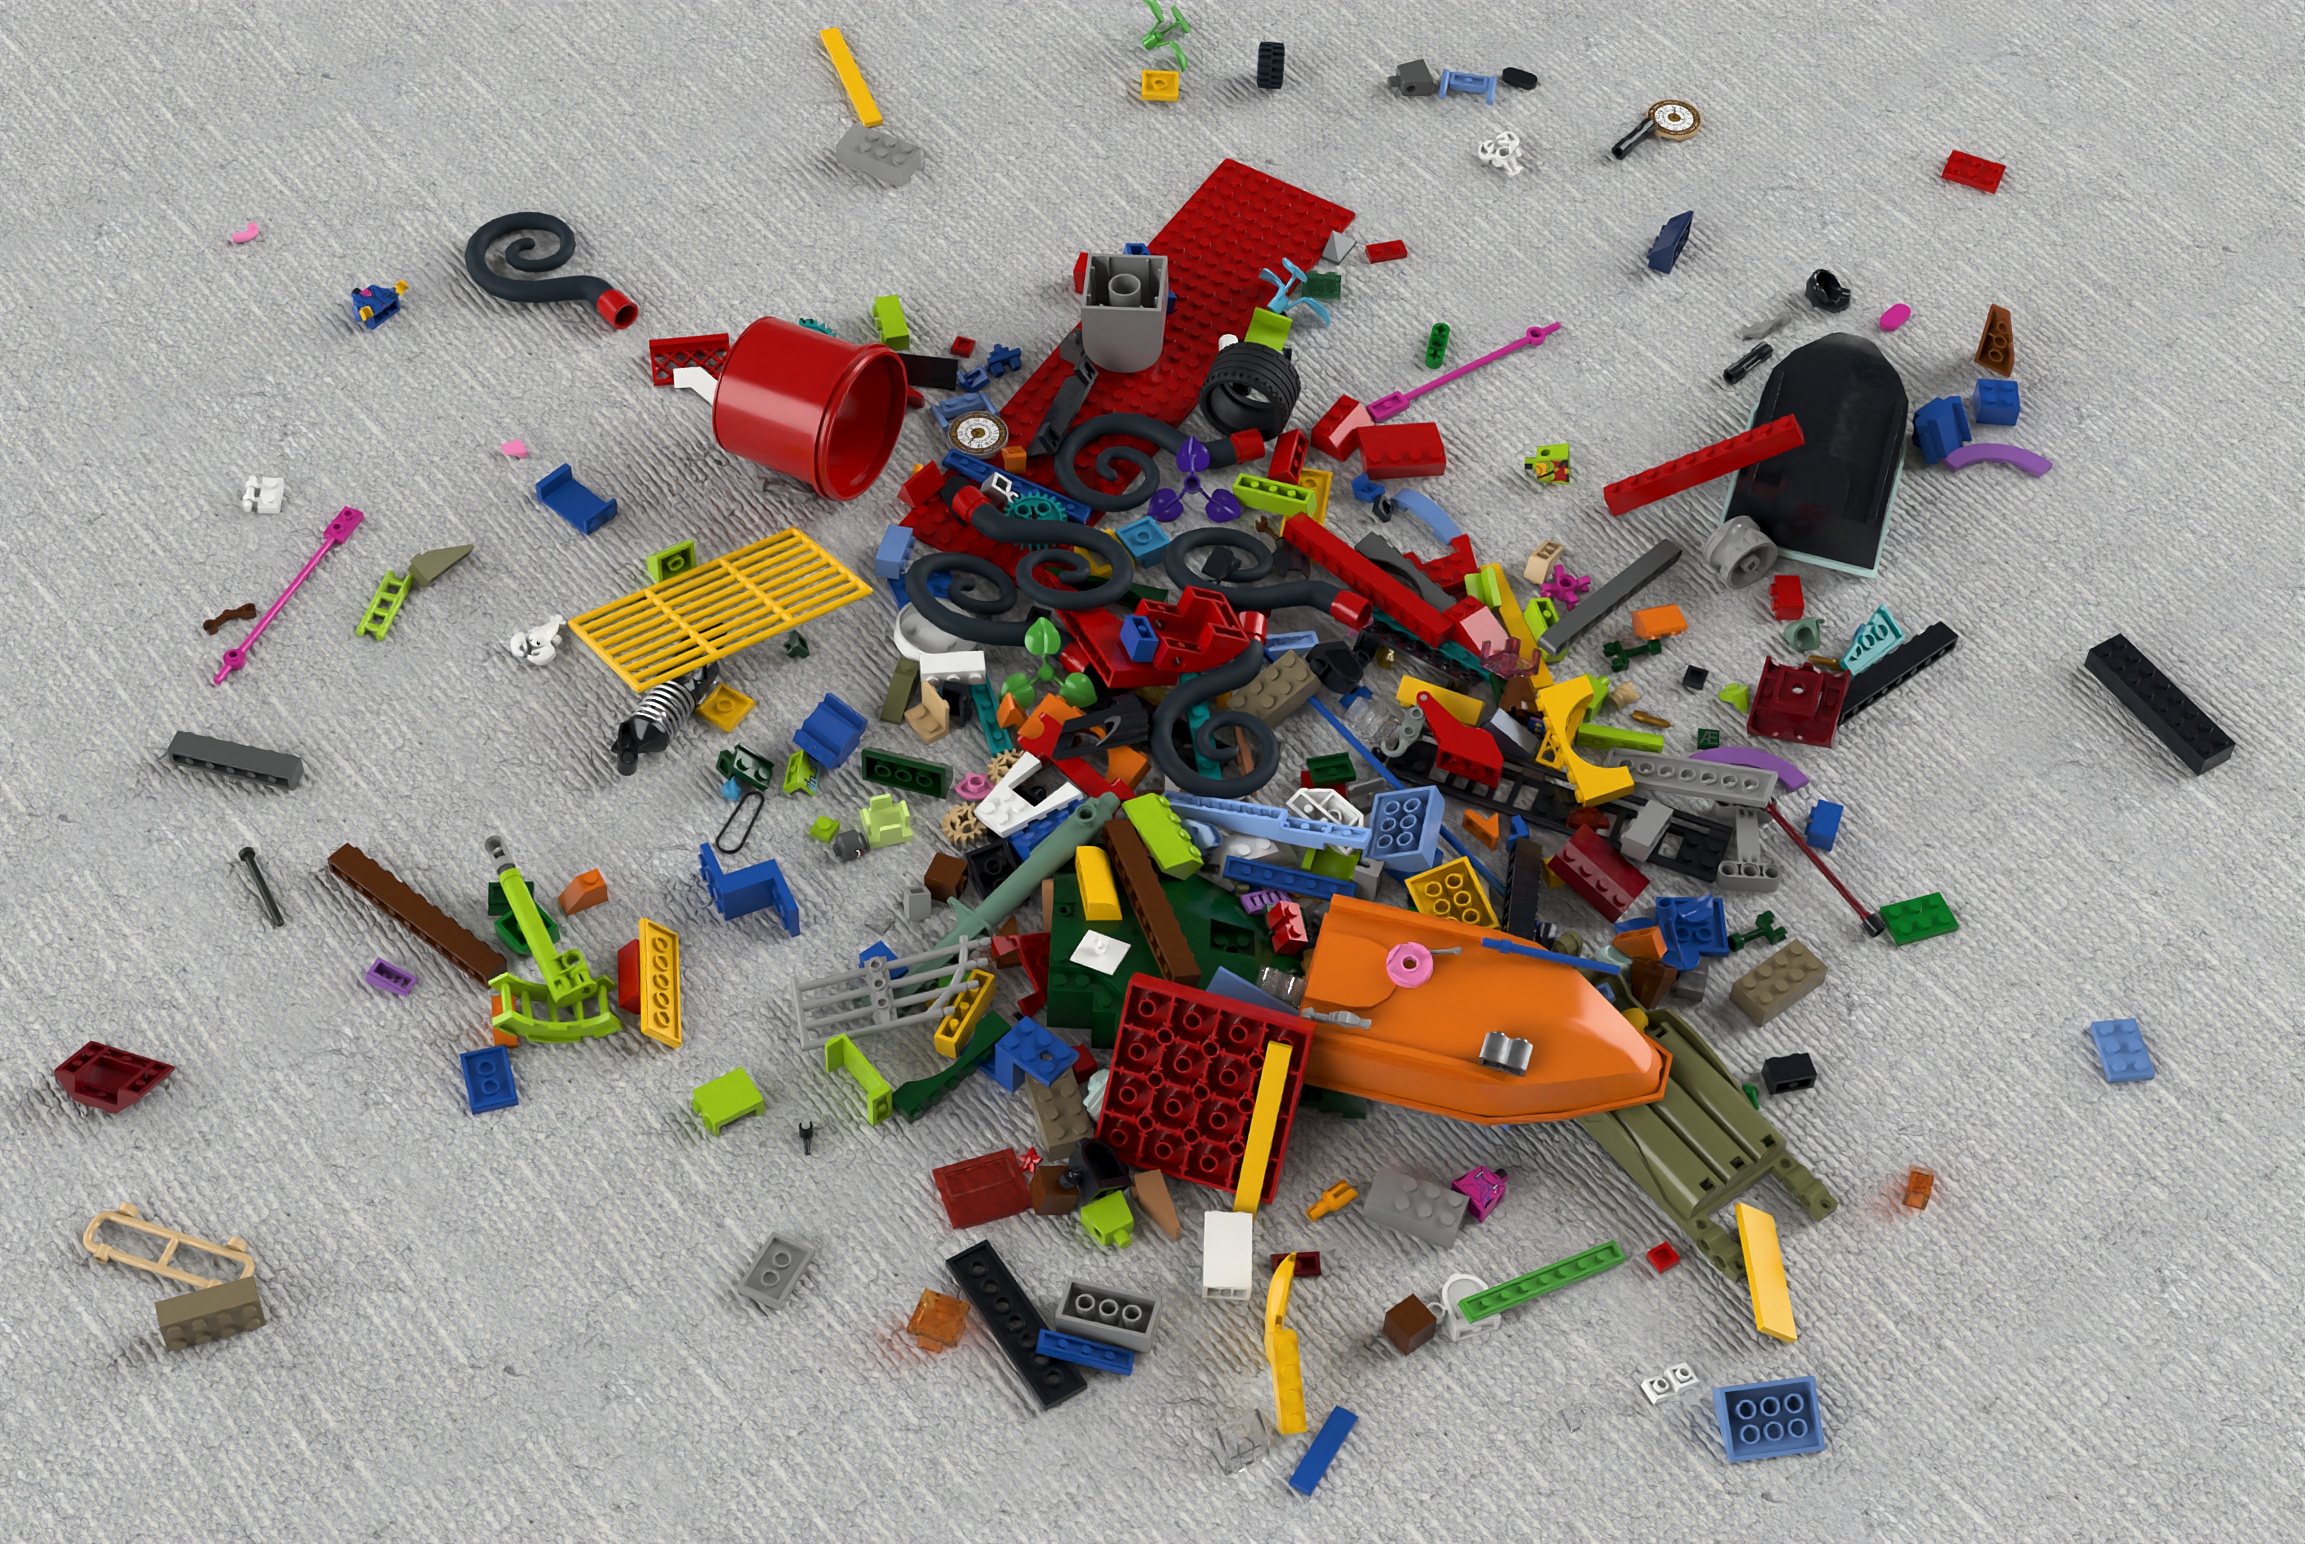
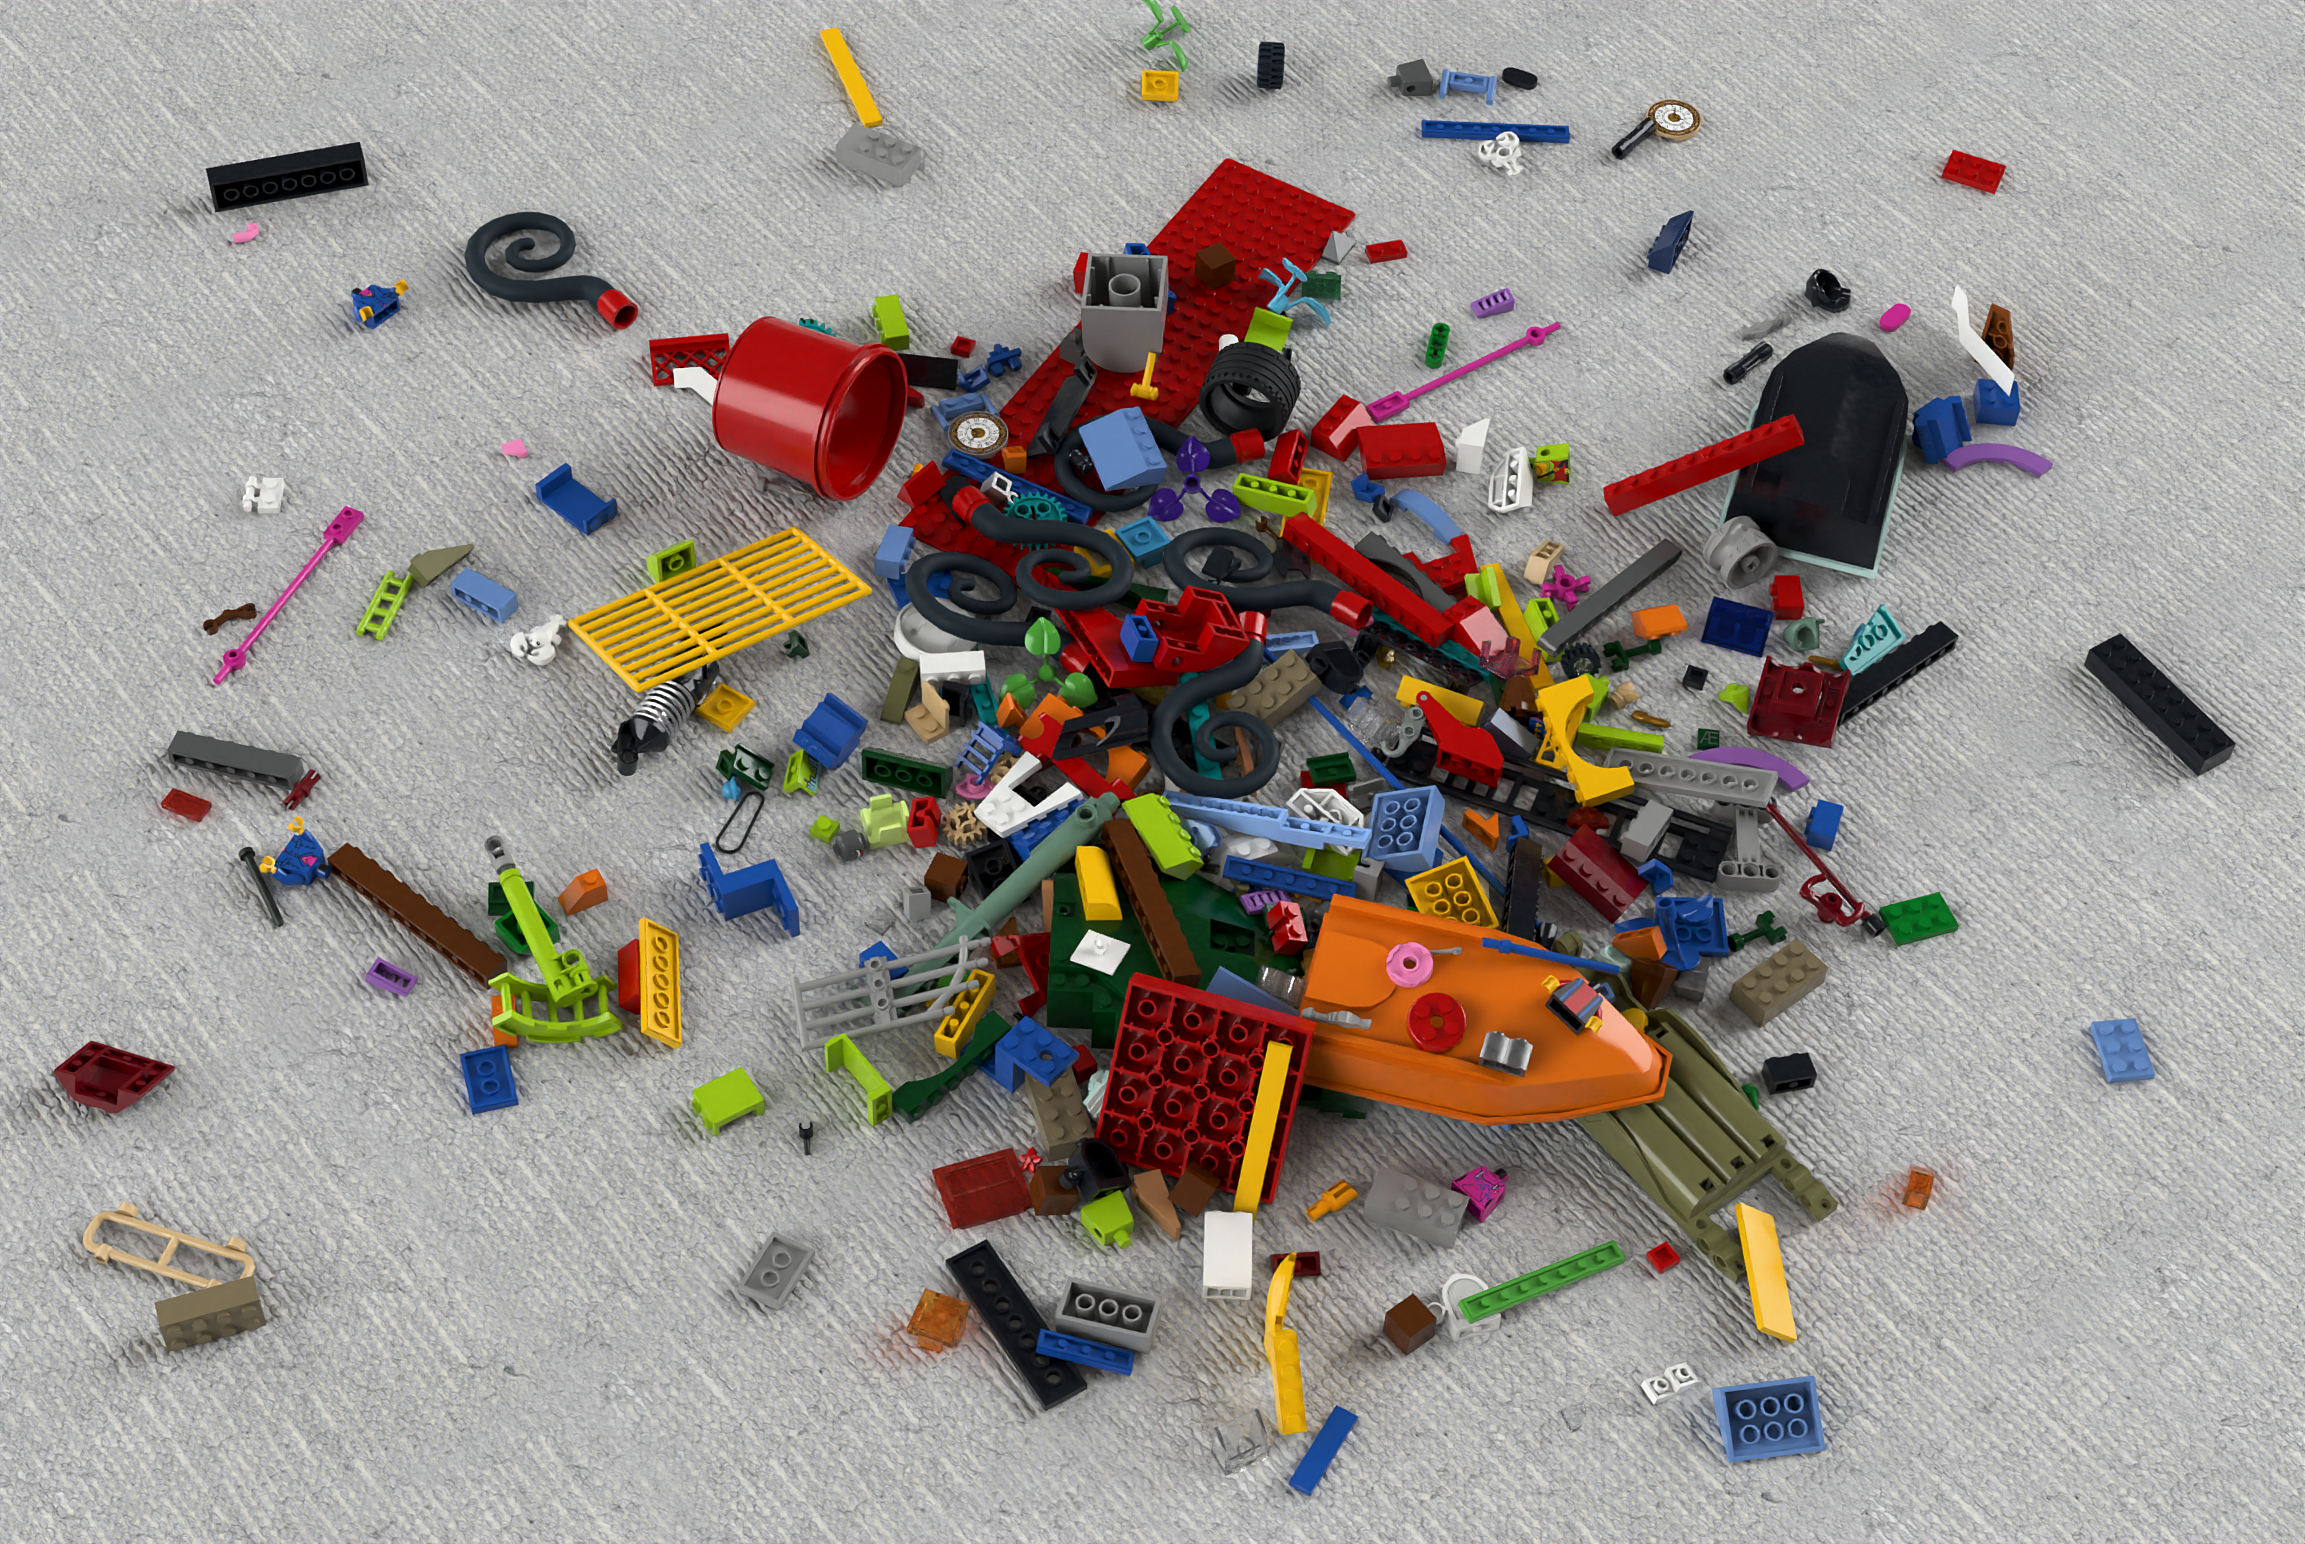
(186, 805): none -> clear red tile
(287, 176): none -> black brick
(299, 861): none -> blue torso
(301, 789): none -> dark red pin
(484, 595): none -> medium blue brick
(923, 821): none -> red brick
(995, 741): none -> blue plate
(1082, 462): none -> black piece
(1124, 450): none -> medium blue slope
(1145, 390): none -> yellow piece
(1194, 1188): none -> reddish brown head
(1215, 266): none -> reddish brown head
(1433, 1038): none -> red plate
(1471, 447): none -> white slope
(1490, 131): none -> blue tile
(1502, 297): none -> medium lavender slope
(1511, 482): none -> white wedge
(1572, 659): none -> black wheel
(1575, 1003): none -> torso
(1658, 875): none -> blue bracket
(1737, 627): none -> clear blue slope
(1829, 904): none -> dark red piece
(1977, 347): none -> white sticker

